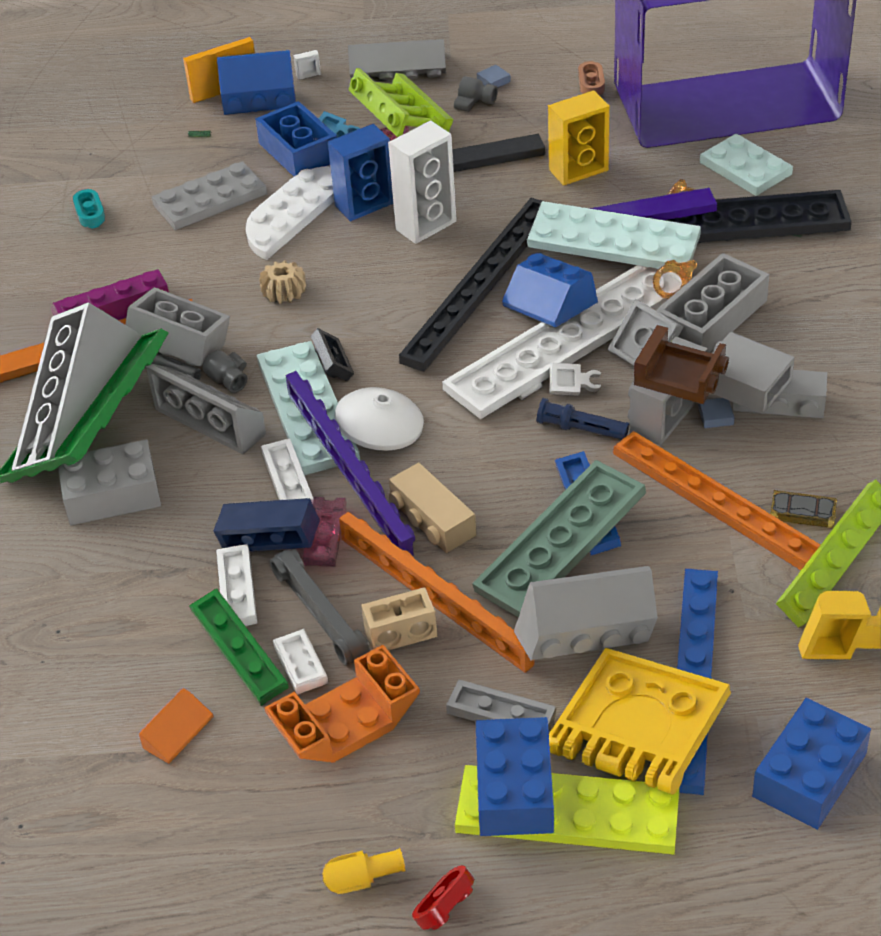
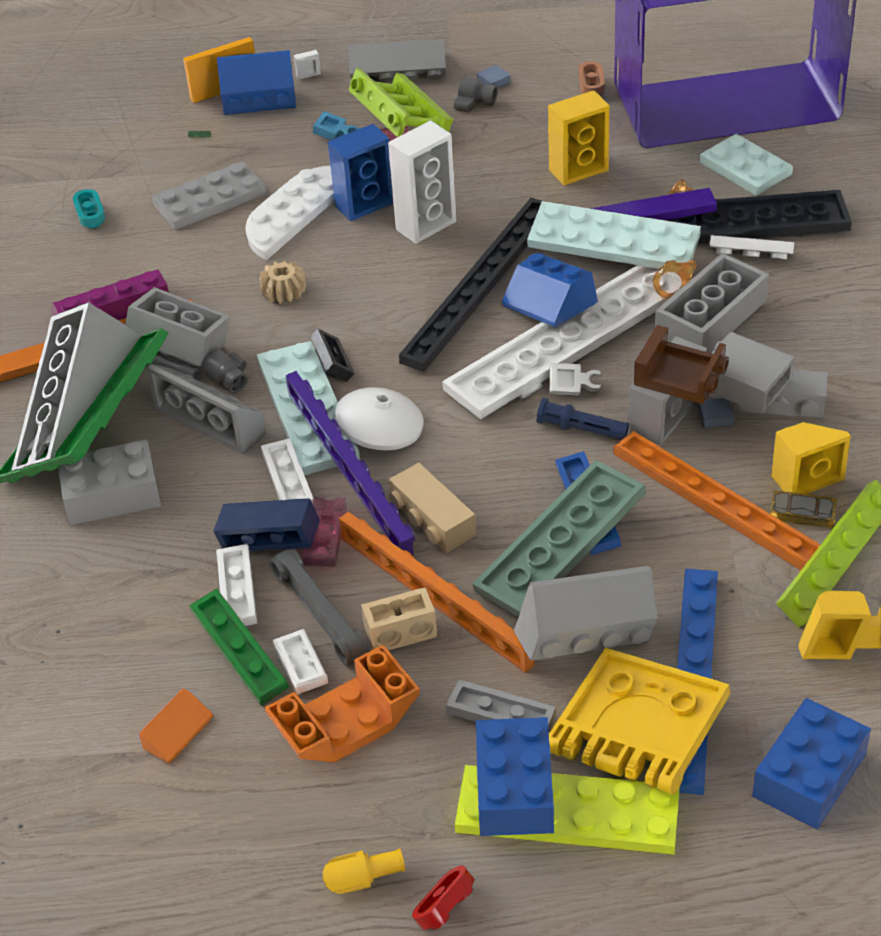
(295, 138): blue brick -> none
(498, 152): black tile -> none
(638, 328): light grey tile -> none
(752, 247): none -> white plate
(809, 457): none -> yellow slope

